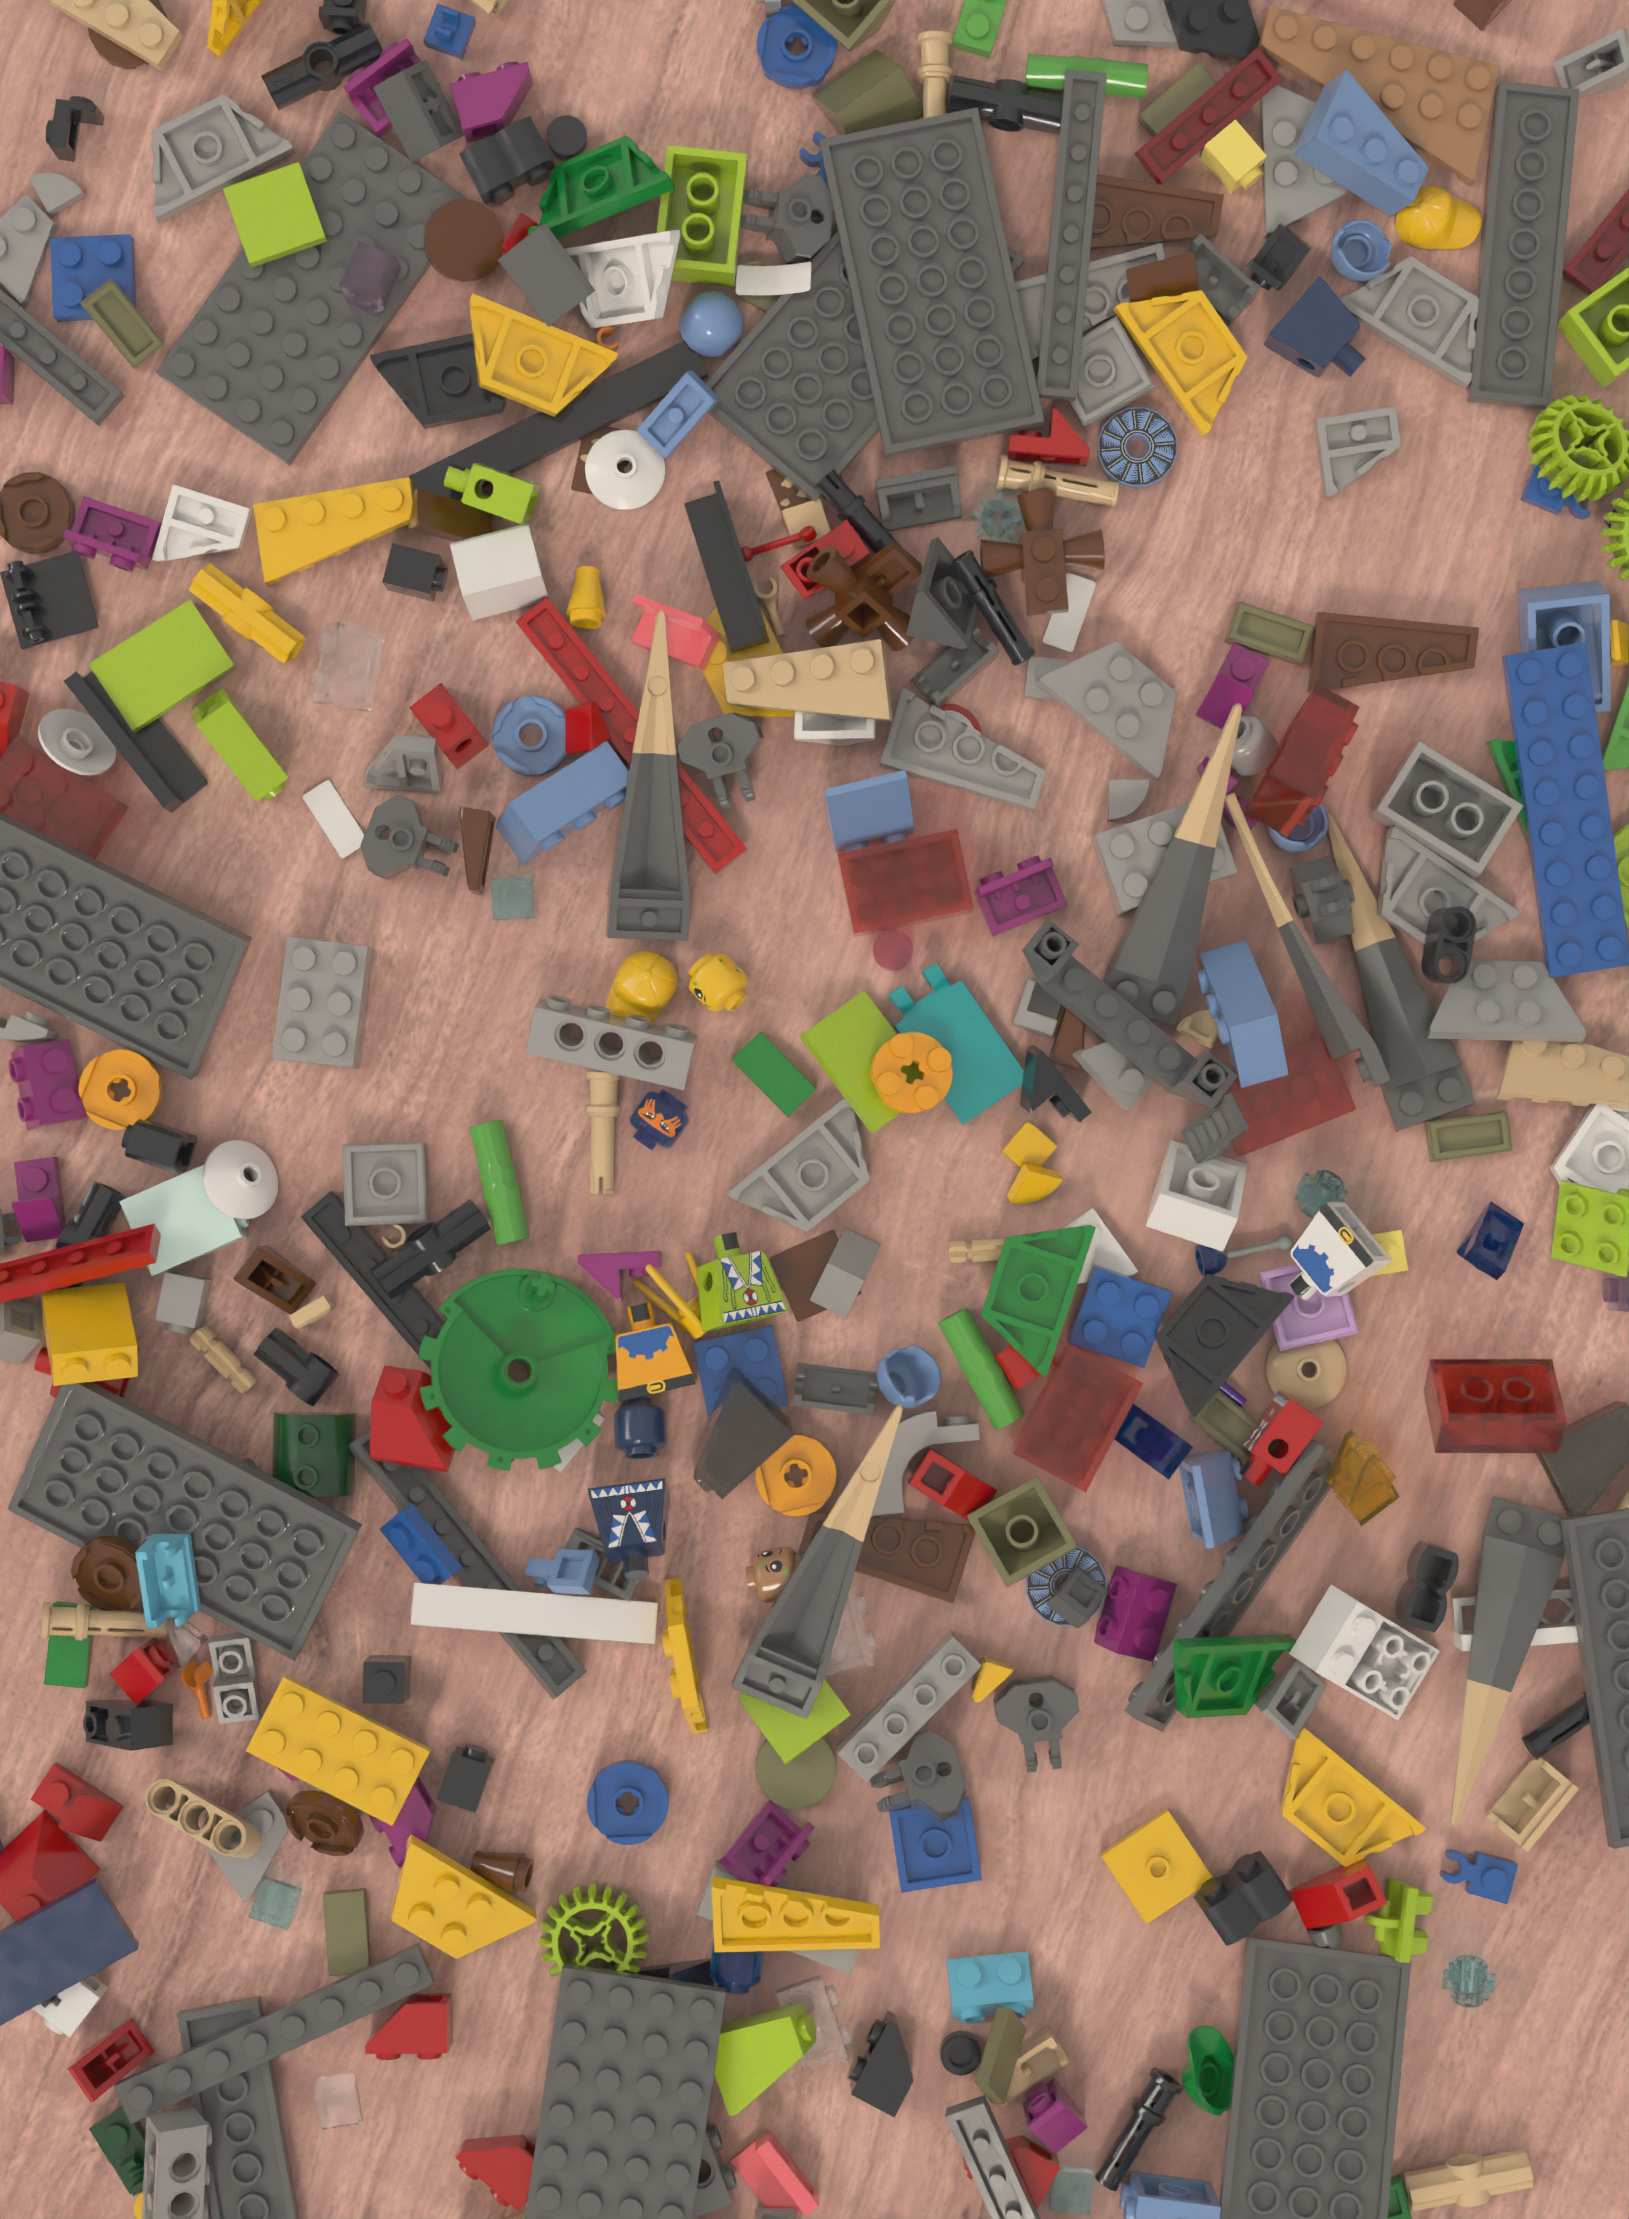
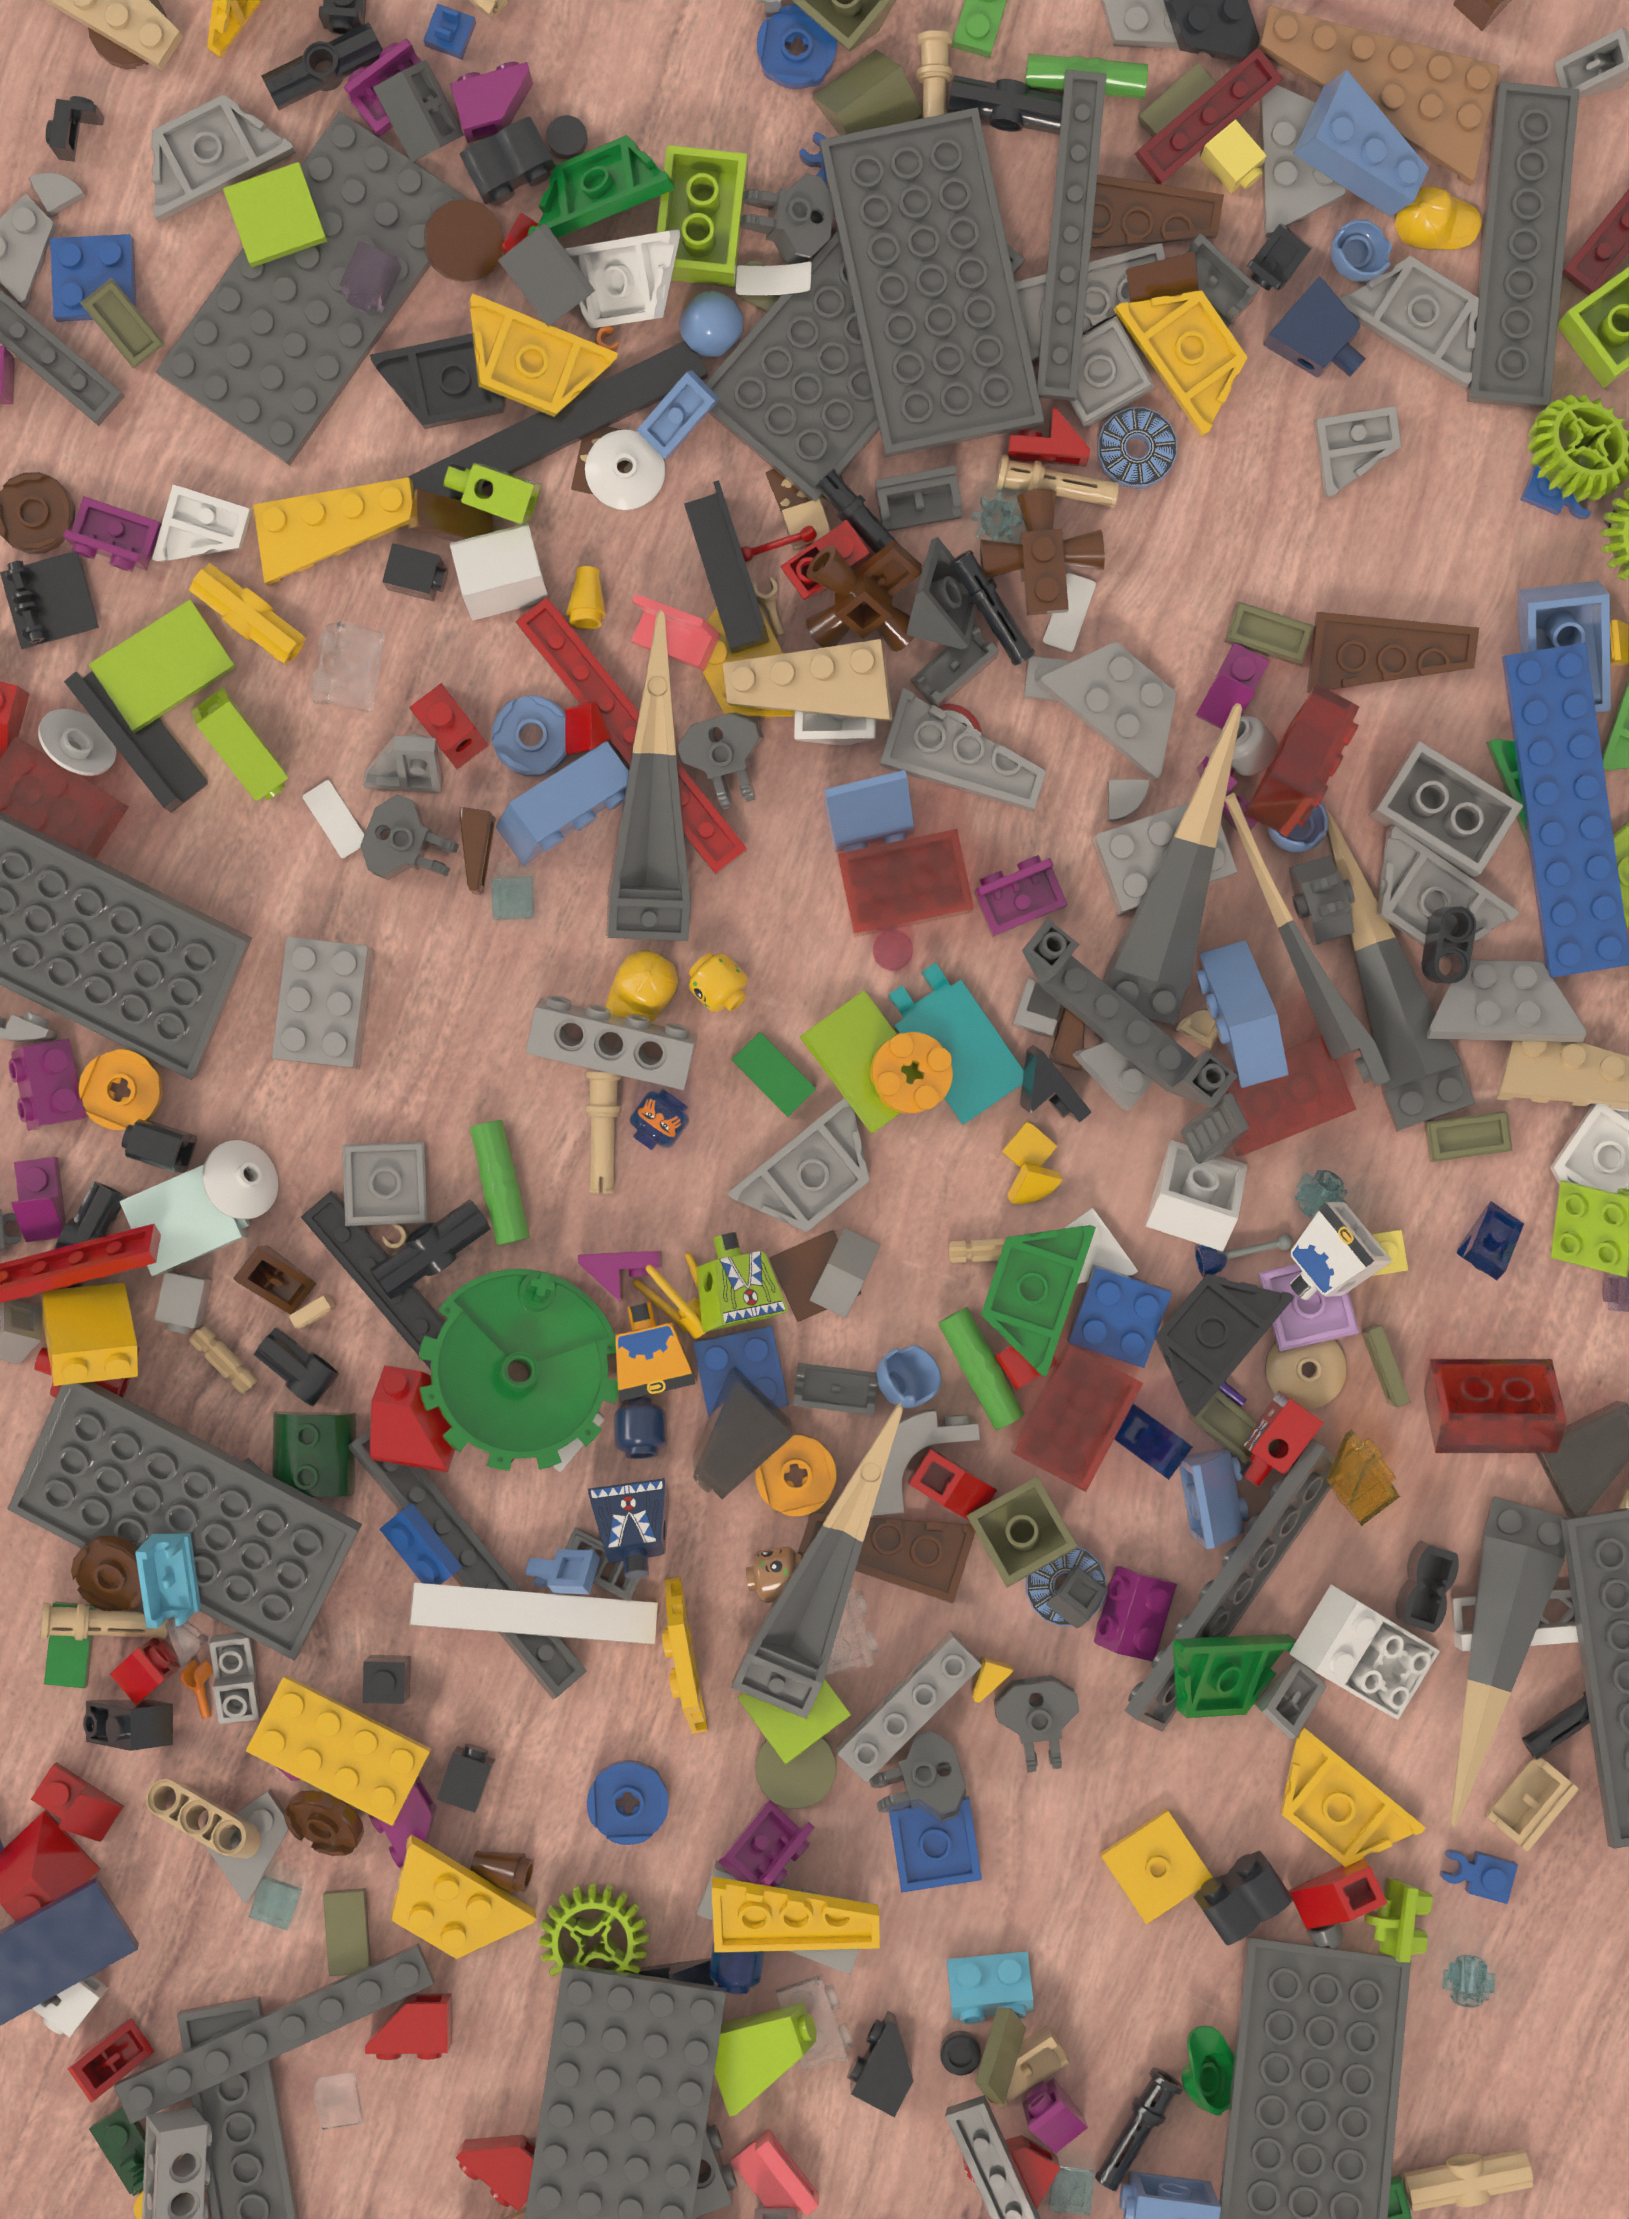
(1385, 1365): none -> olive tile

